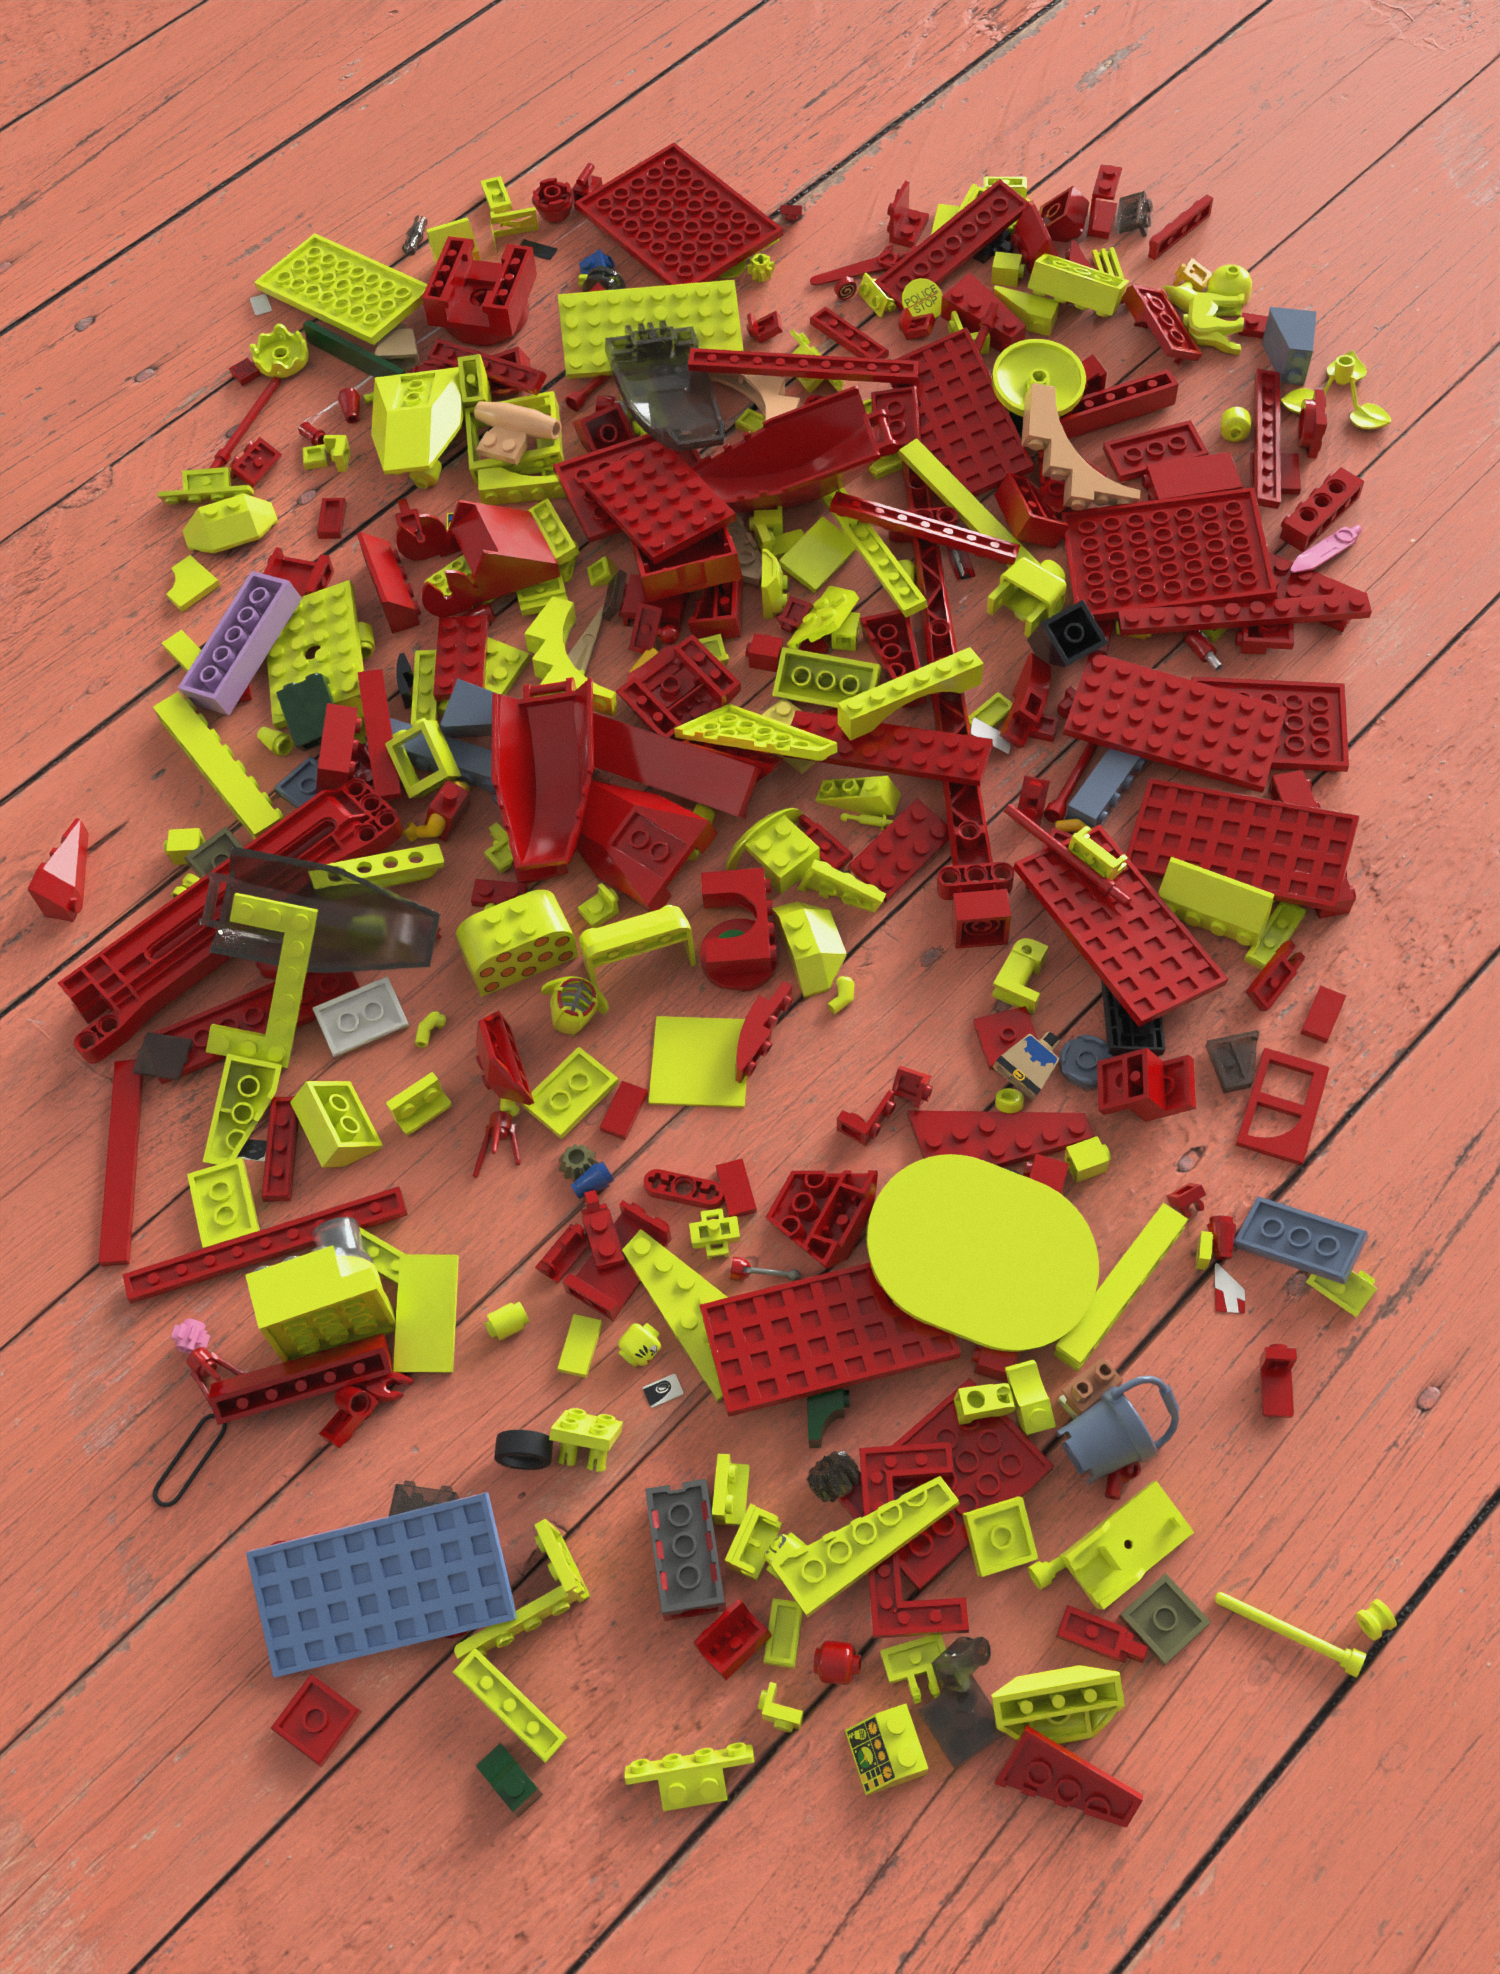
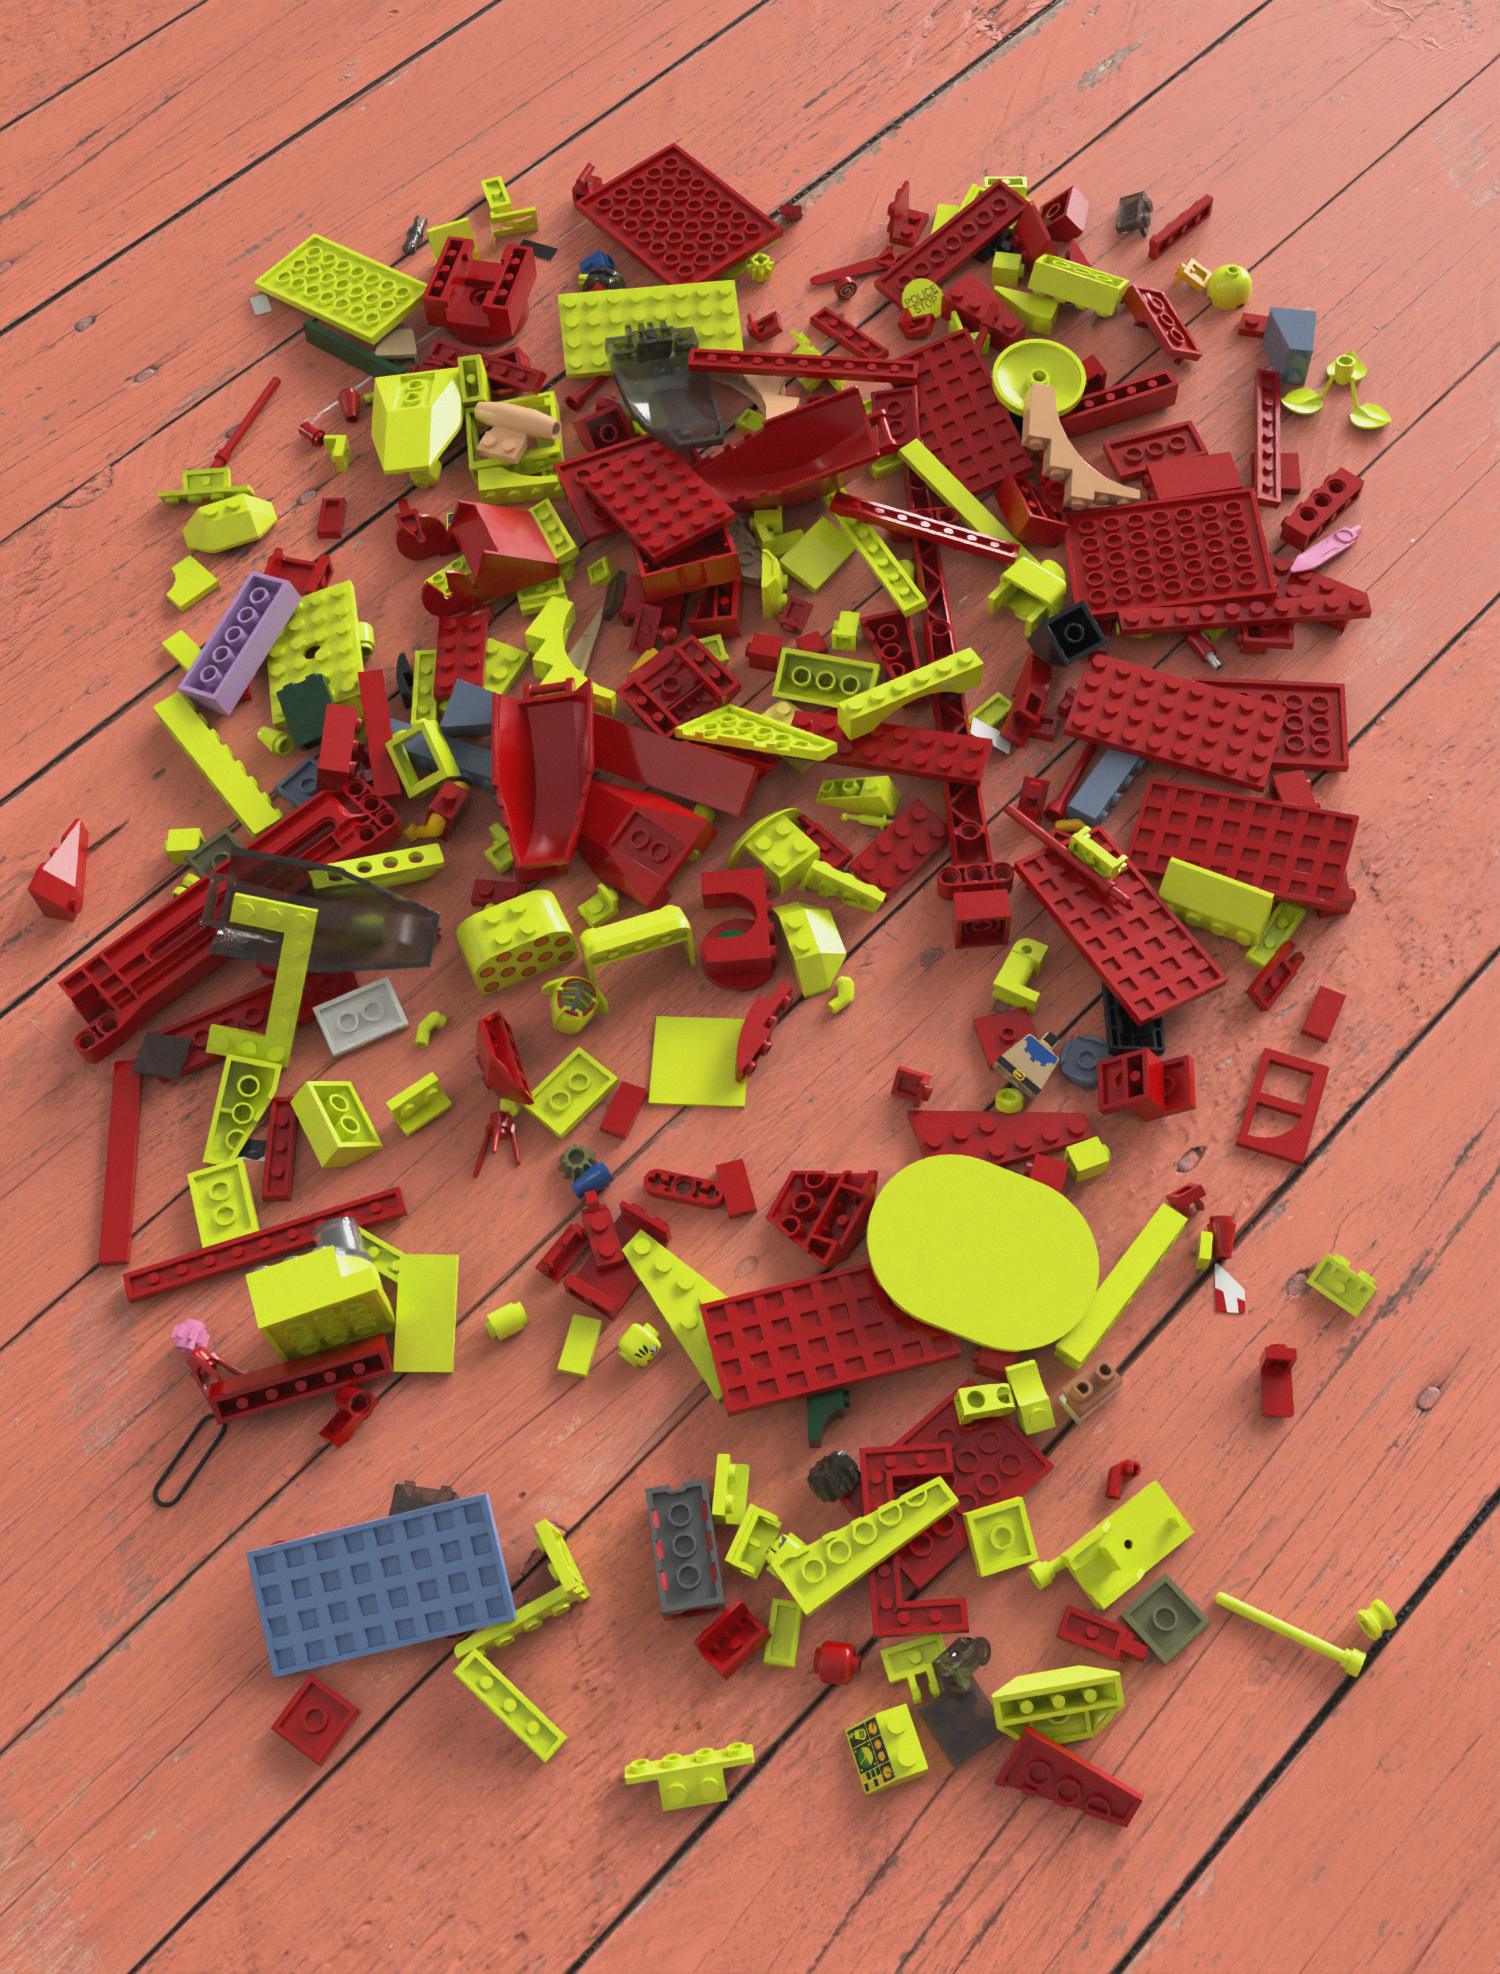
(244, 371): red tile -> none
(255, 462): red bracket -> none
(283, 343): neon yellow plate -> none
(315, 457): neon yellow tile -> none
(379, 1386): red hand -> none
(389, 582): red slope -> none
(509, 1780): dark green arch -> none
(523, 1449): black tyre -> none
(553, 200): red cone -> none
(580, 1429): neon yellow plate -> none
(663, 1390): sticker -> none
(714, 1232): neon yellow piece -> none
(741, 1270): hinge -> none
(782, 1716): neon yellow bracket -> none
(825, 616): neon yellow wing -> none
(860, 1131): red bracket -> none
(875, 296): neon yellow hinge -> none
(961, 564): sticker -> none
(1096, 256): neon yellow tile -> none
(1103, 212): red panel -> none
(1113, 1433): sand blue piece -> none
(1202, 315): neon yellow animal -> none
(1234, 1059): clear smoke wing -> none
(1235, 422): neon yellow head -> none
(1301, 1240): sand blue tile -> none
(1312, 423): red piece -> none

